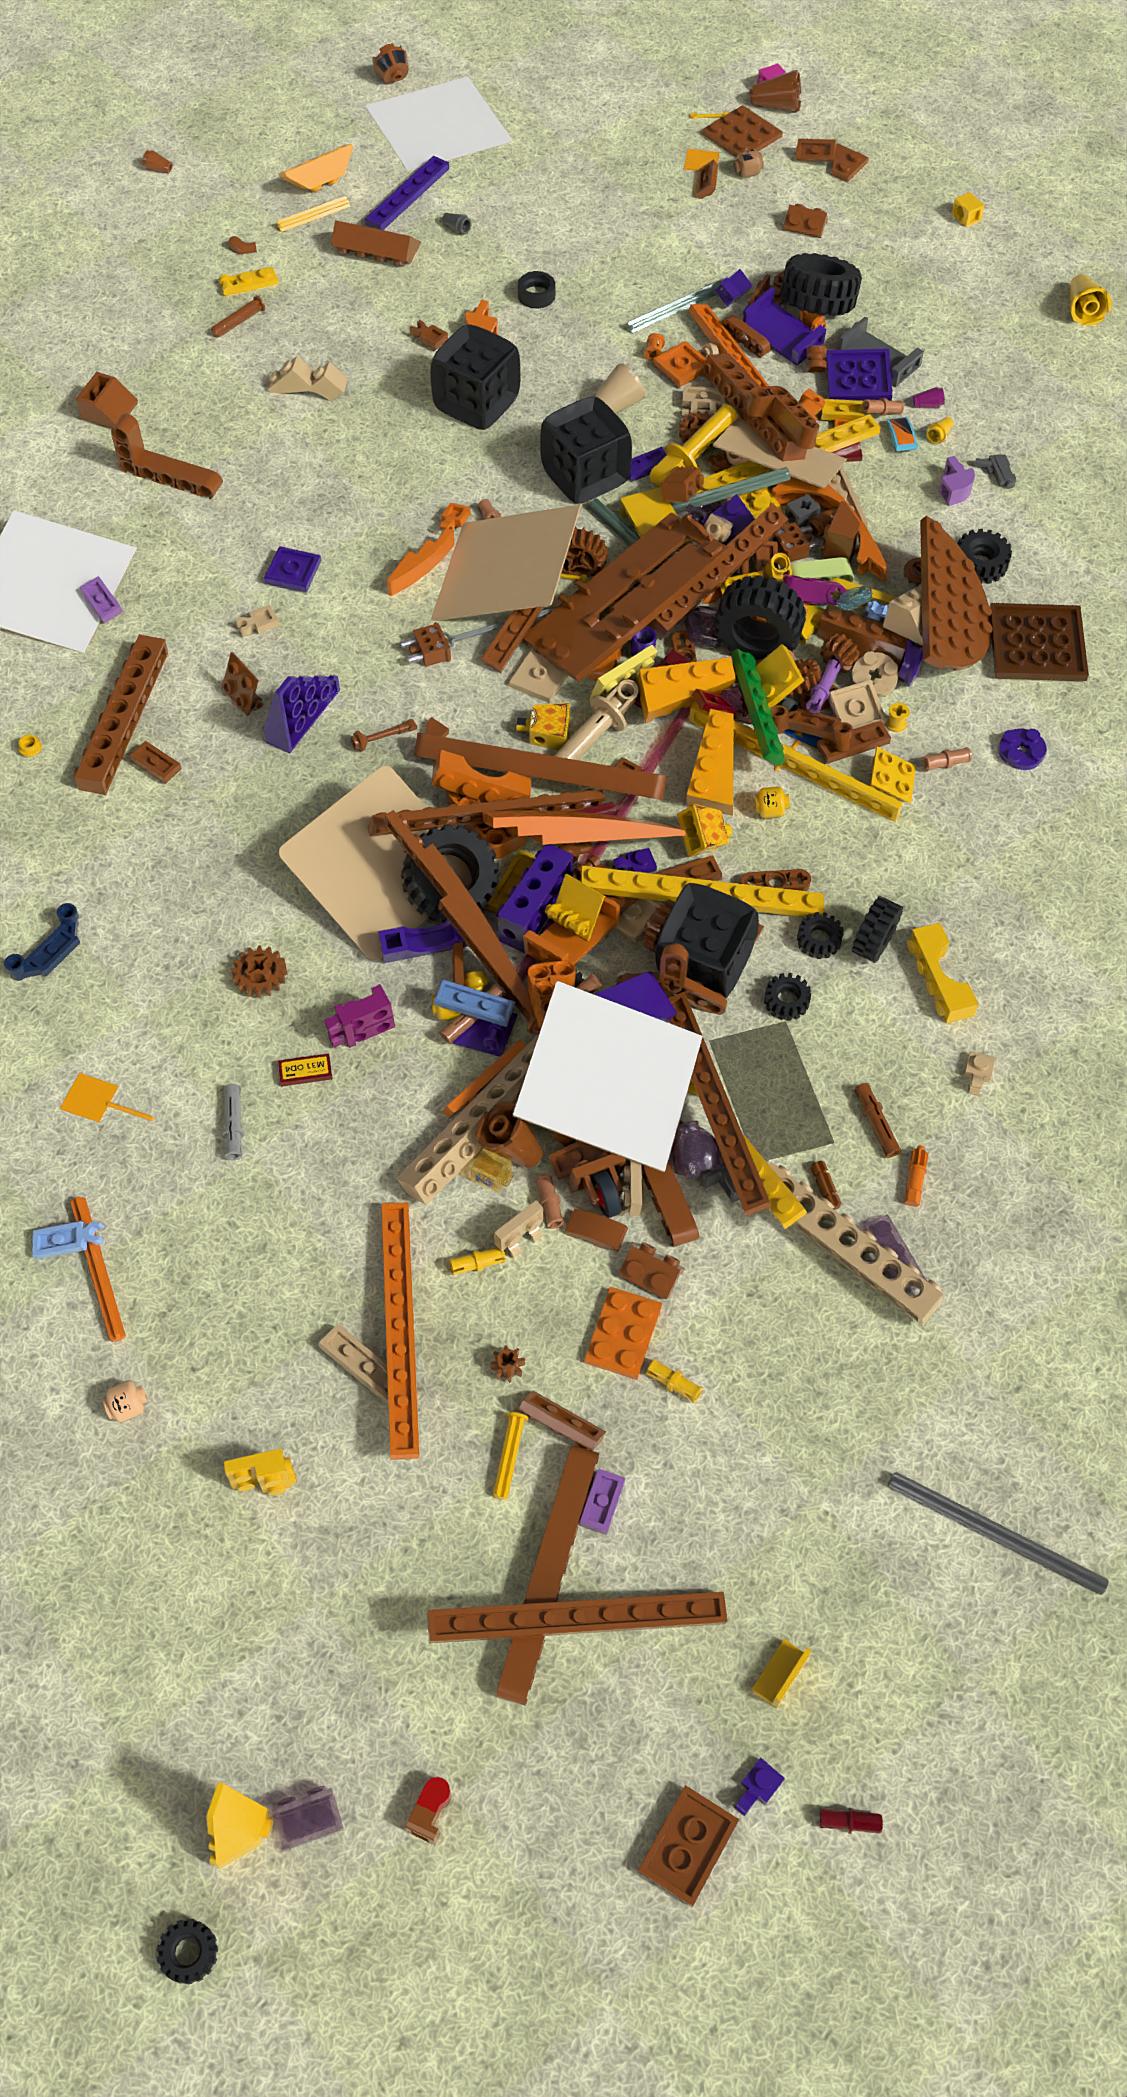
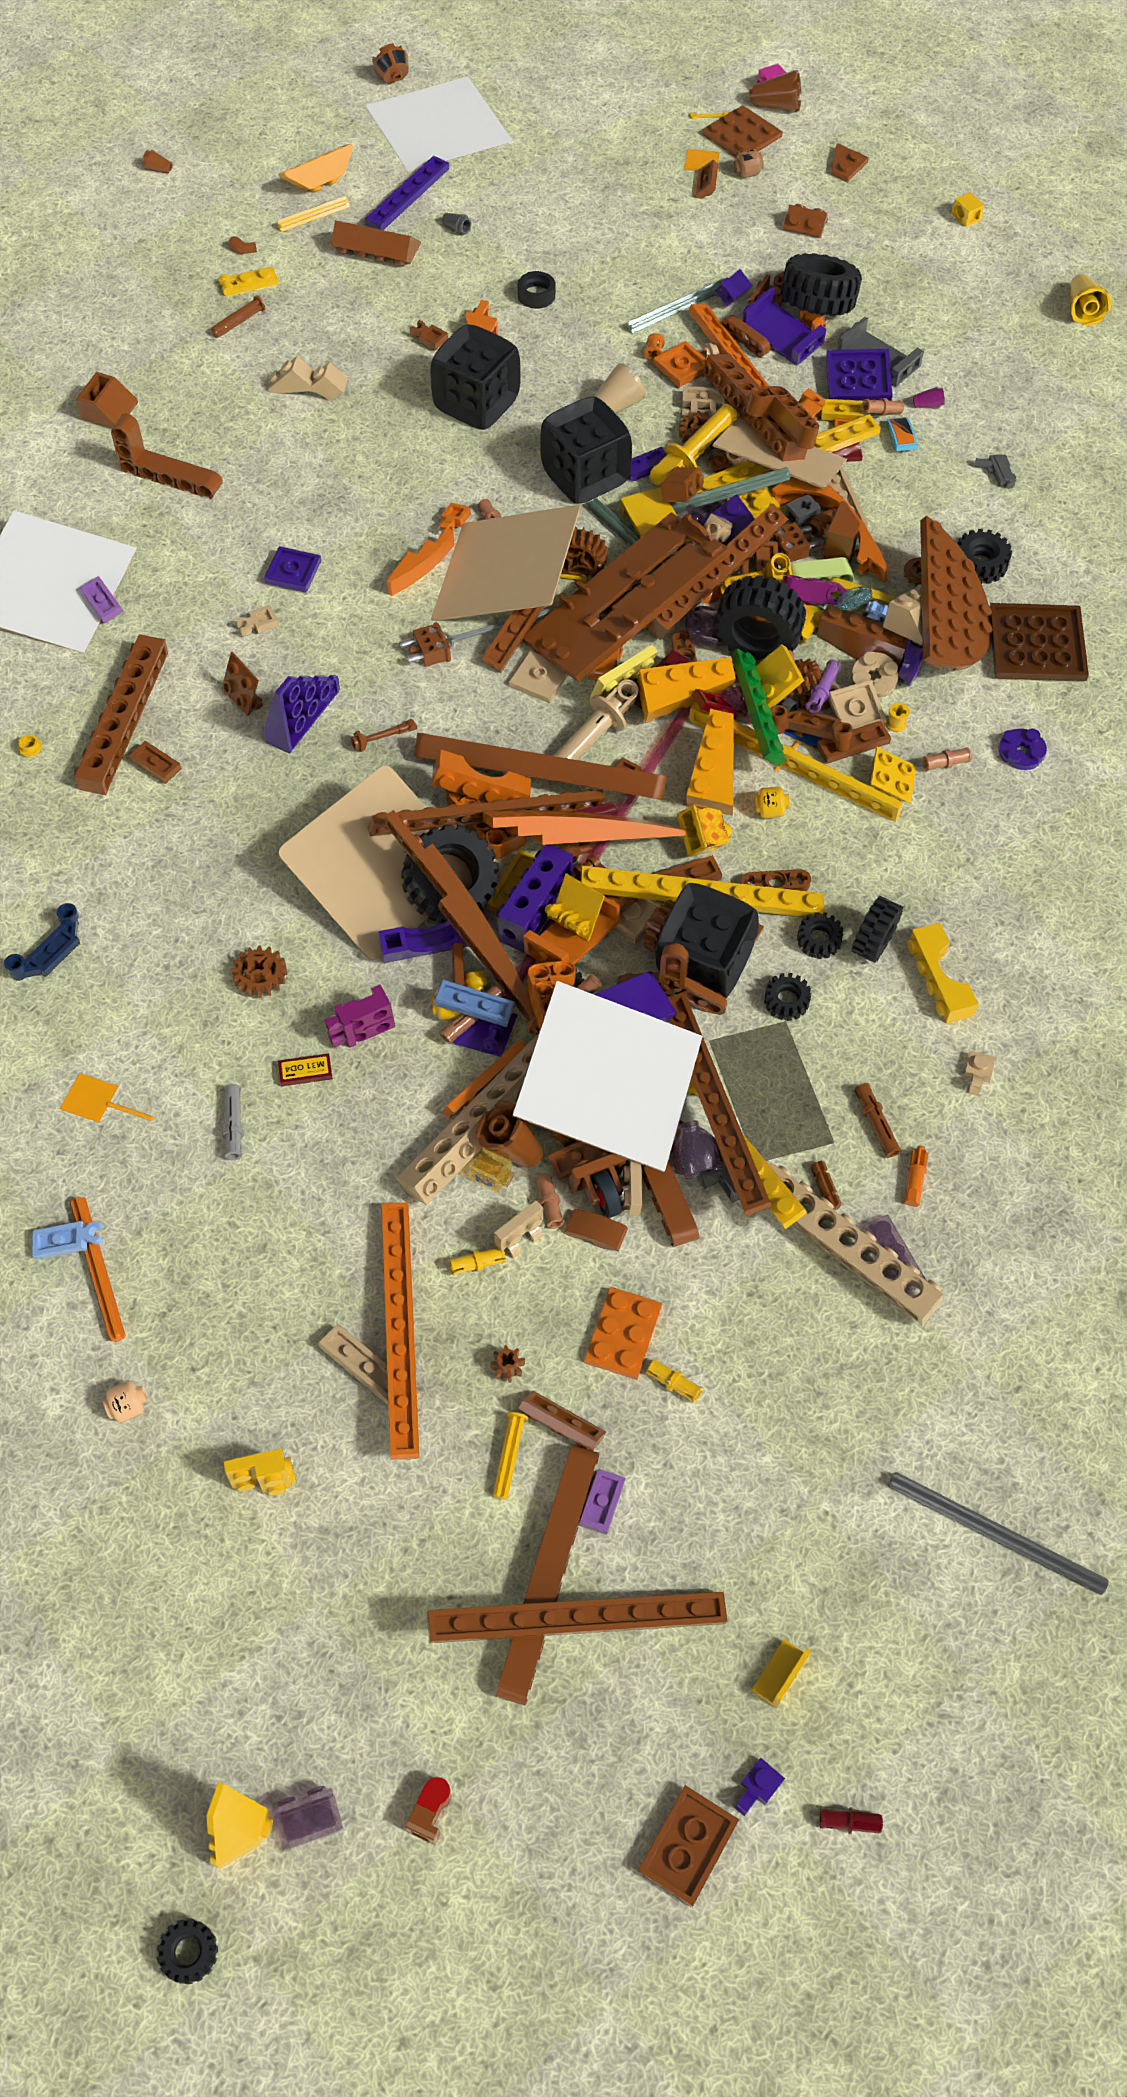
(436, 728): dark orange tile -> none
(547, 725): yellow torso -> none
(636, 861): dark purple plate -> none
(642, 640): dark purple piece -> none
(651, 1269): dark orange bracket -> none
(816, 150): dark orange plate -> none
(816, 358): dark orange wheel -> none
(840, 649): dark orange gear -> none
(939, 430): yellow cone -> none
(957, 483): medium lavender brick -> none

